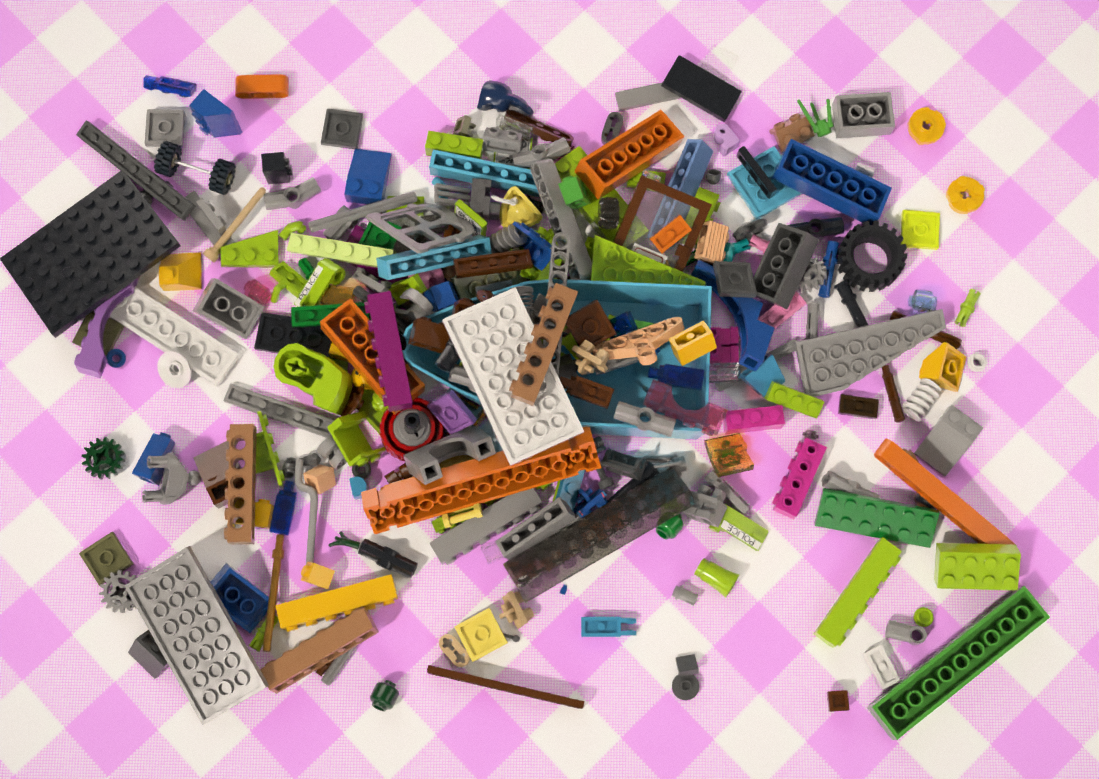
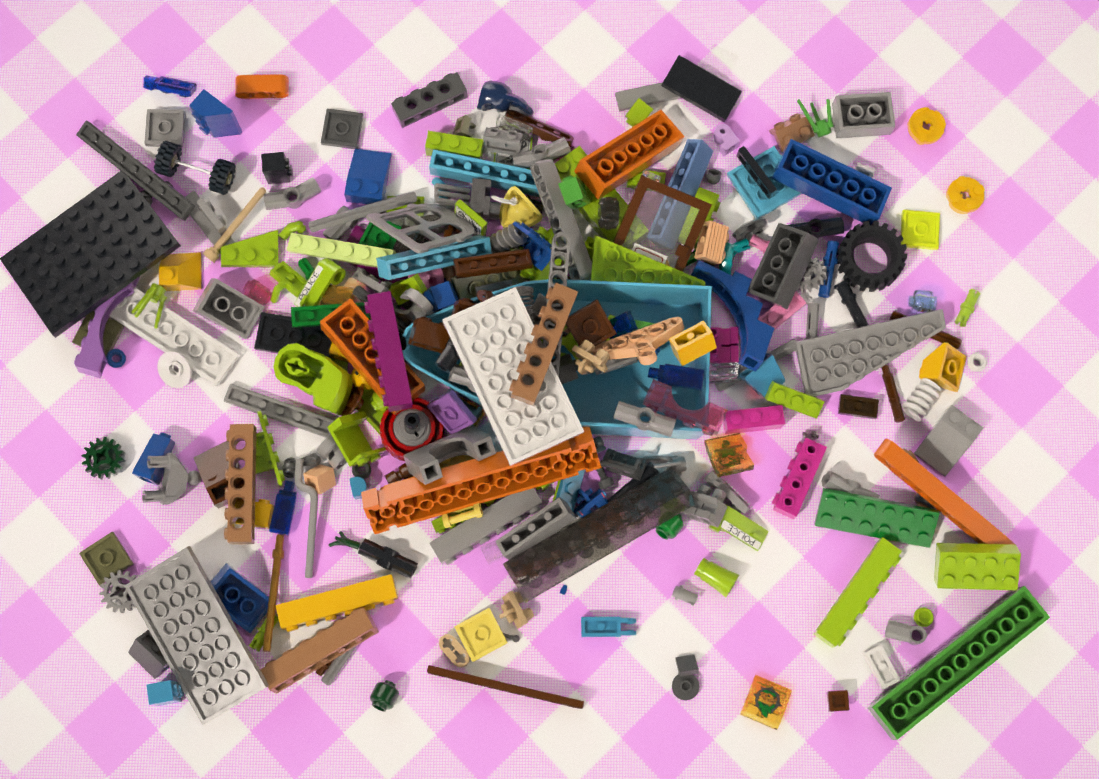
(153, 294): none -> lime plant
(164, 693): none -> dark azure brick
(317, 575): yellow brick -> none
(426, 108): none -> dark grey brick
(588, 390): reddish brown hinge -> none
(608, 127): dark grey beam -> none
(638, 112): none -> lime brick
(670, 234): orange plate -> none
(734, 279): dark grey tile -> none
(766, 702): none -> clear yellow slope

